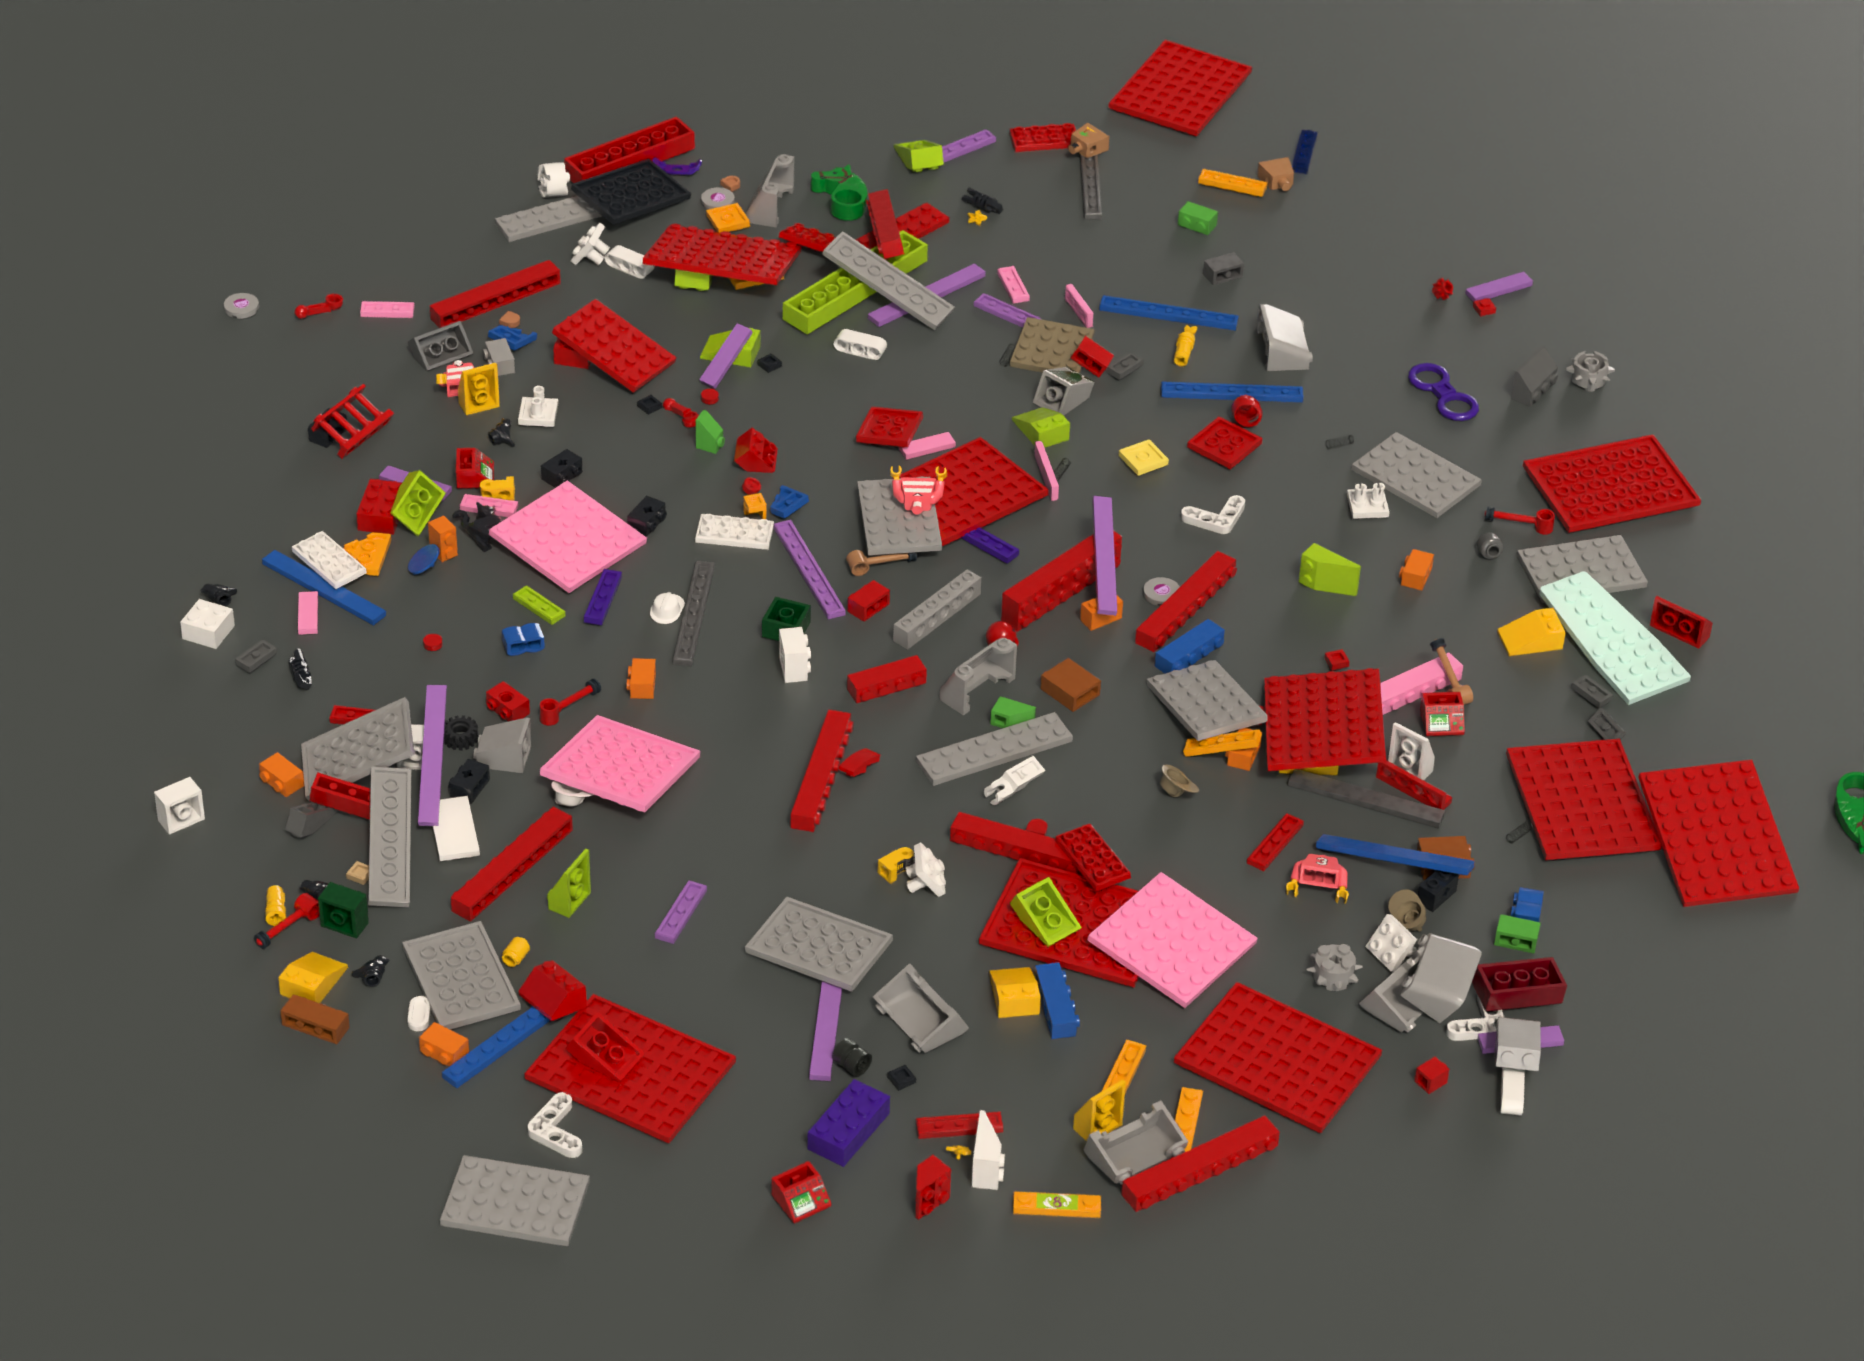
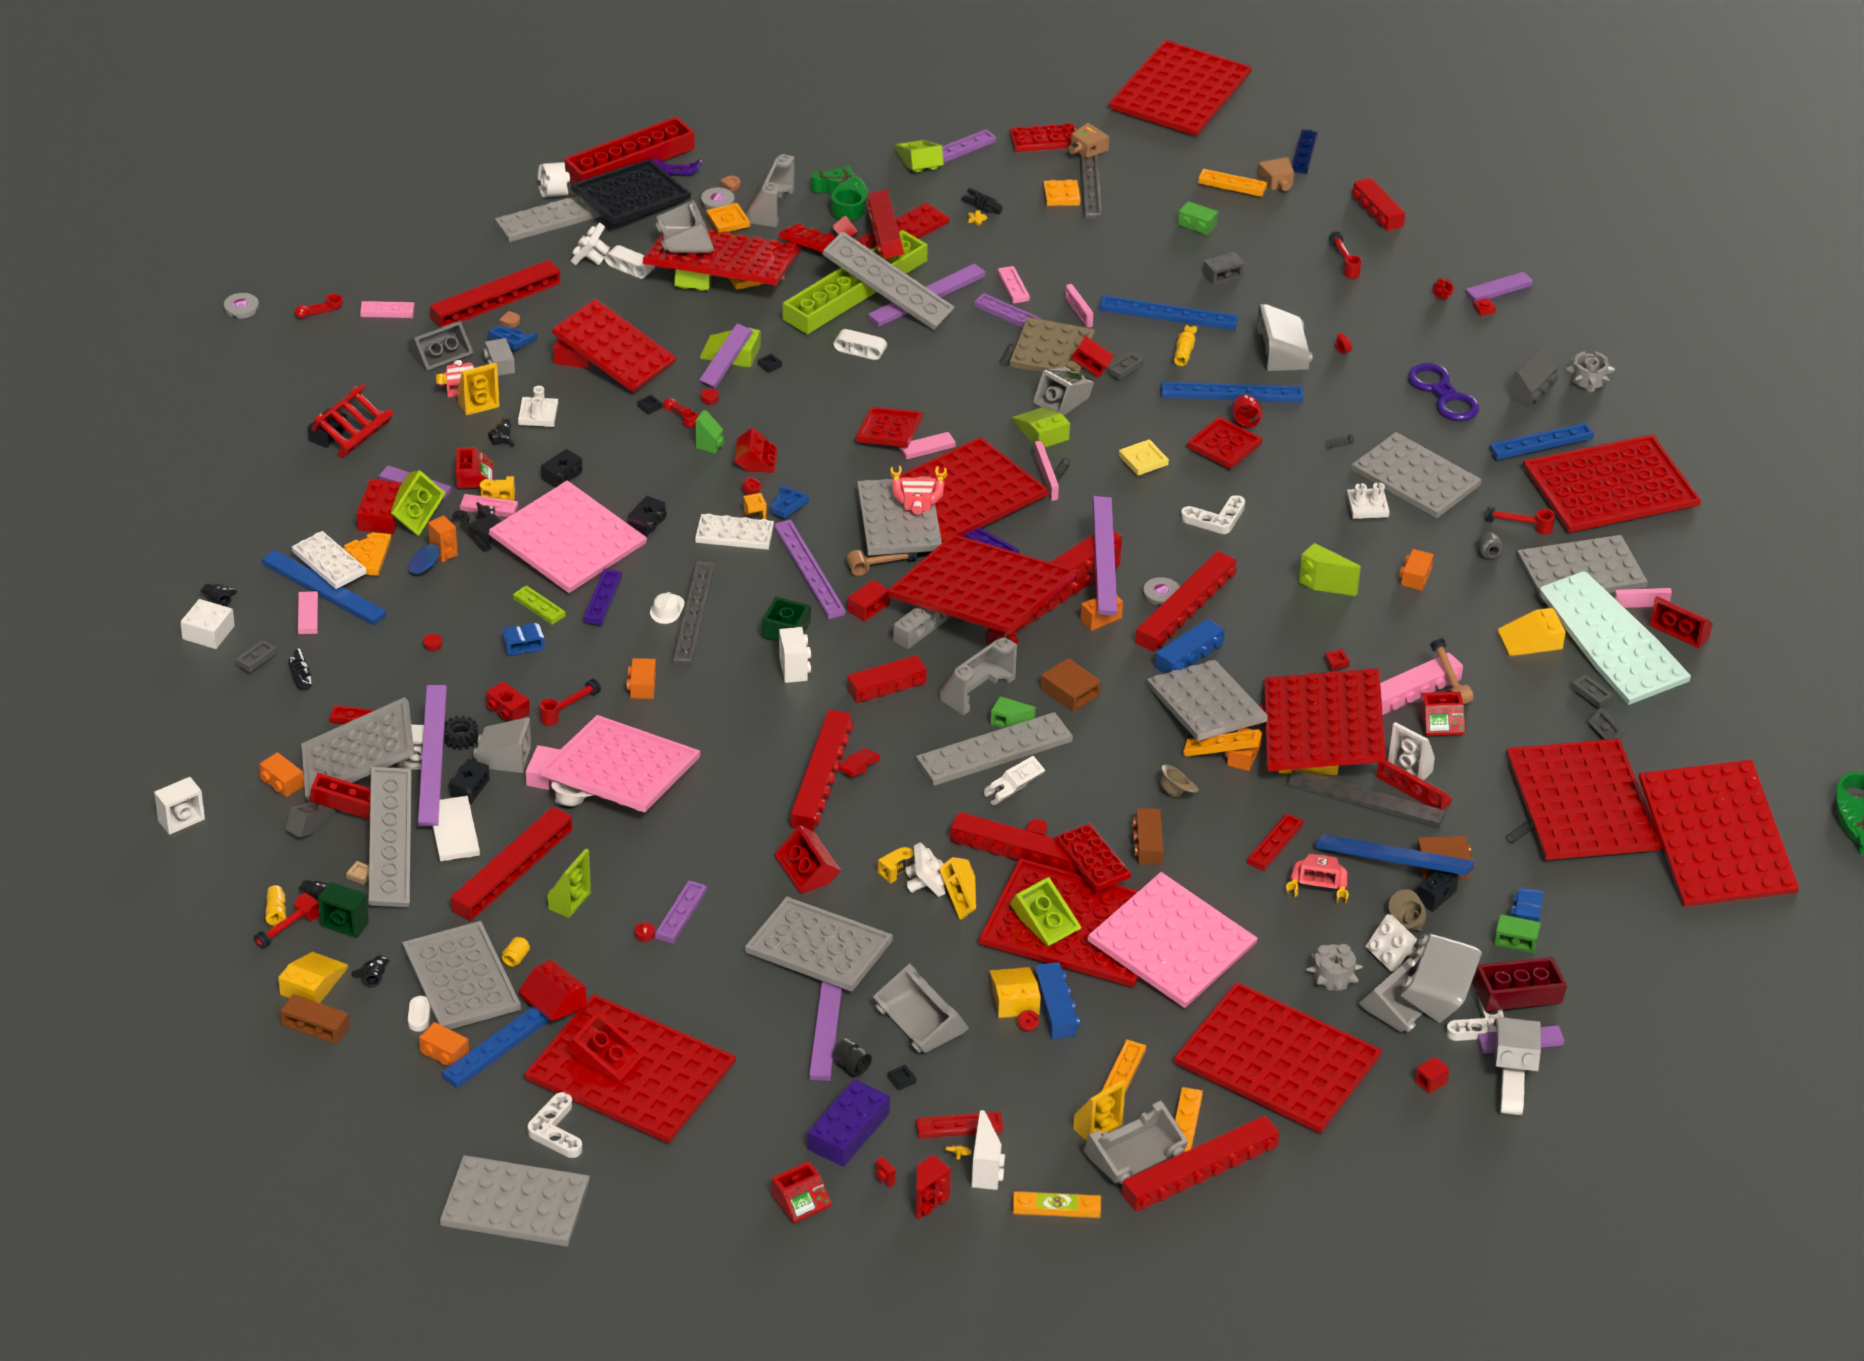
(539, 759): none -> bright pink brick
(644, 931): none -> red tile
(684, 230): none -> light grey windscreen
(807, 860): none -> red slope
(846, 226): none -> panel
(885, 1172): none -> red plate
(960, 885): none -> yellow slope
(981, 583): none -> red plate
(1028, 1021): none -> red tile
(1061, 193): none -> light orange plate
(1148, 836): none -> dark orange brick
(1343, 344): none -> red tile
(1352, 263): none -> red piece
(1378, 204): none -> red brick
(1541, 441): none -> blue plate
(1641, 597): none -> bright pink tile

